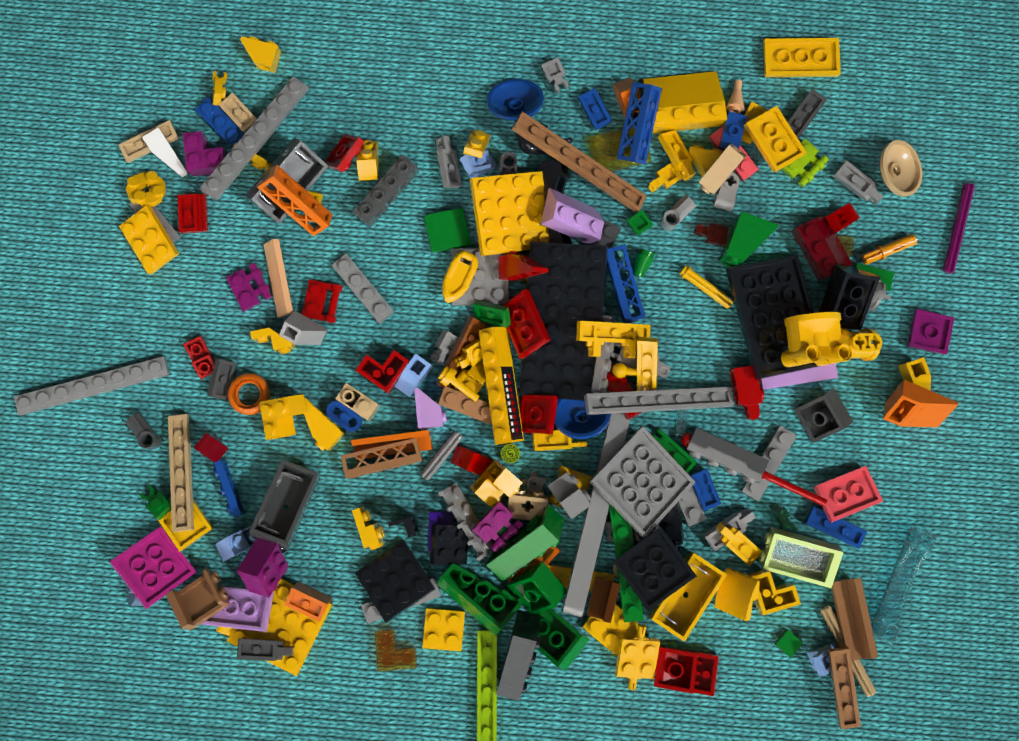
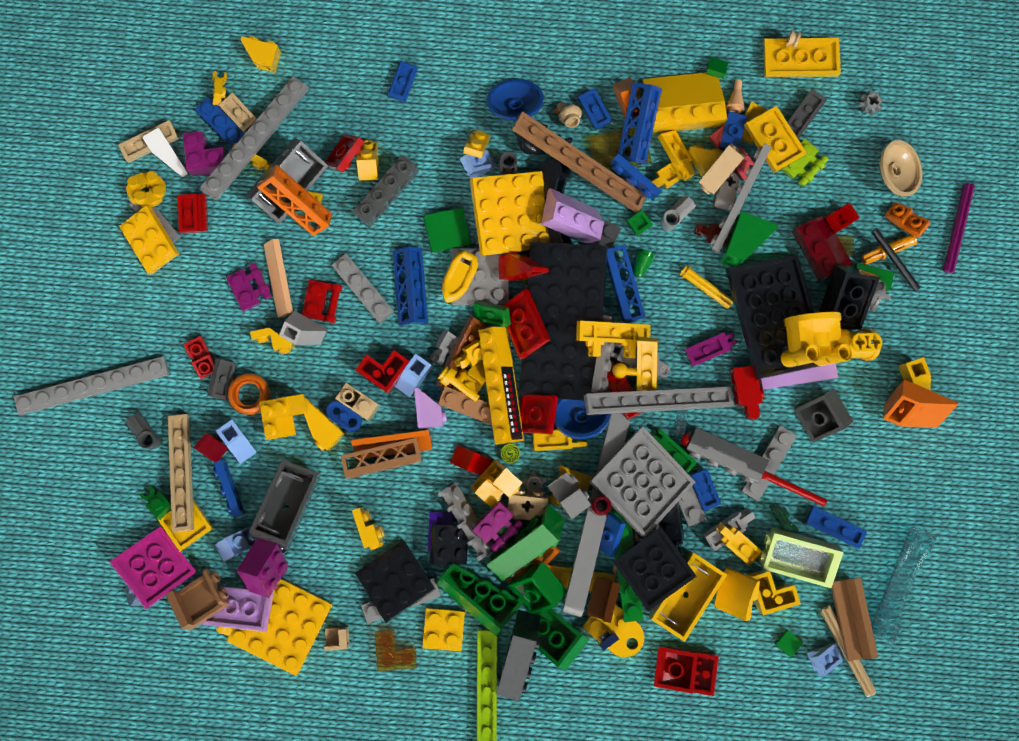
(236, 441): none -> light blue slope
(262, 649): dark grey hinge -> none
(308, 601): orange panel -> none
(337, 638): none -> tan panel
(403, 81): none -> blue plate
(410, 524): black panel -> none
(413, 284): none -> blue fence
(441, 456): light grey axle -> none
(448, 163): light grey hinge -> none
(554, 73): light grey plate -> none
(568, 114): none -> tan animal
(606, 505): none -> dark red brick
(607, 639): none -> dark blue plate
(611, 535): none -> blue plate
(635, 177): none -> blue plate
(637, 657): yellow plate -> none
(709, 348): none -> magenta hinge
(717, 67): none -> green tile
(743, 191): none -> light grey plate
(793, 39): none -> tan bush
(844, 687): medium nougat fence -> none
(848, 494): coral plate -> none
(858, 182): light grey hinge -> none
(871, 97): none -> light grey gear
(895, 259): none -> black bar
(905, 219): none -> orange slope
(930, 332): magenta plate -> none

